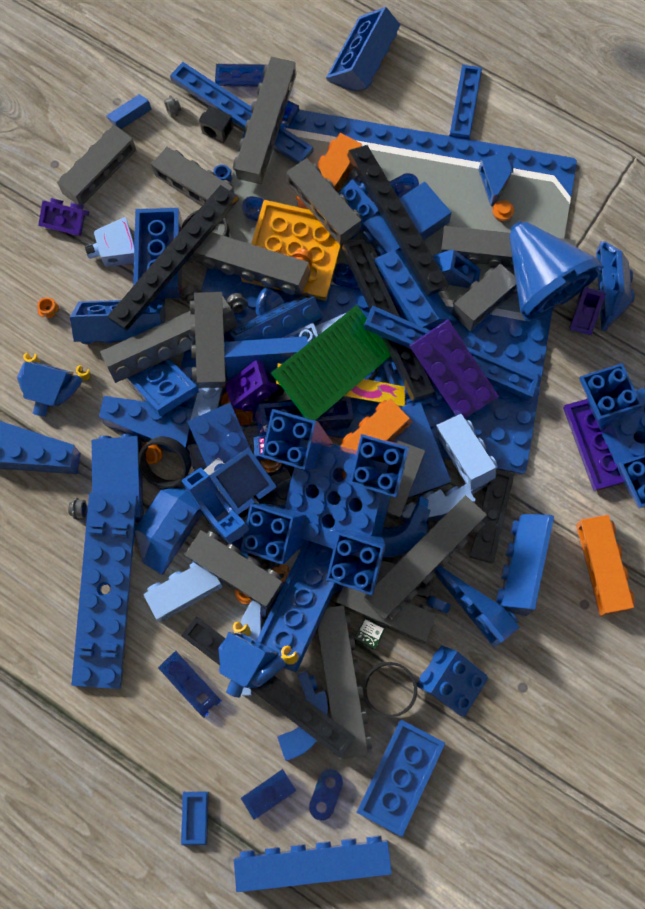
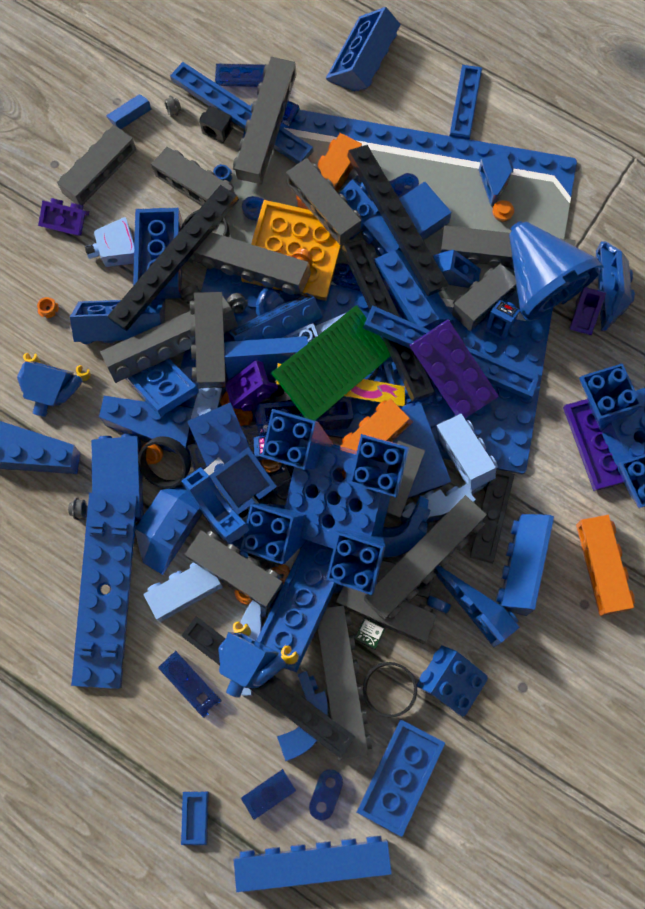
(502, 319): none -> blue slope

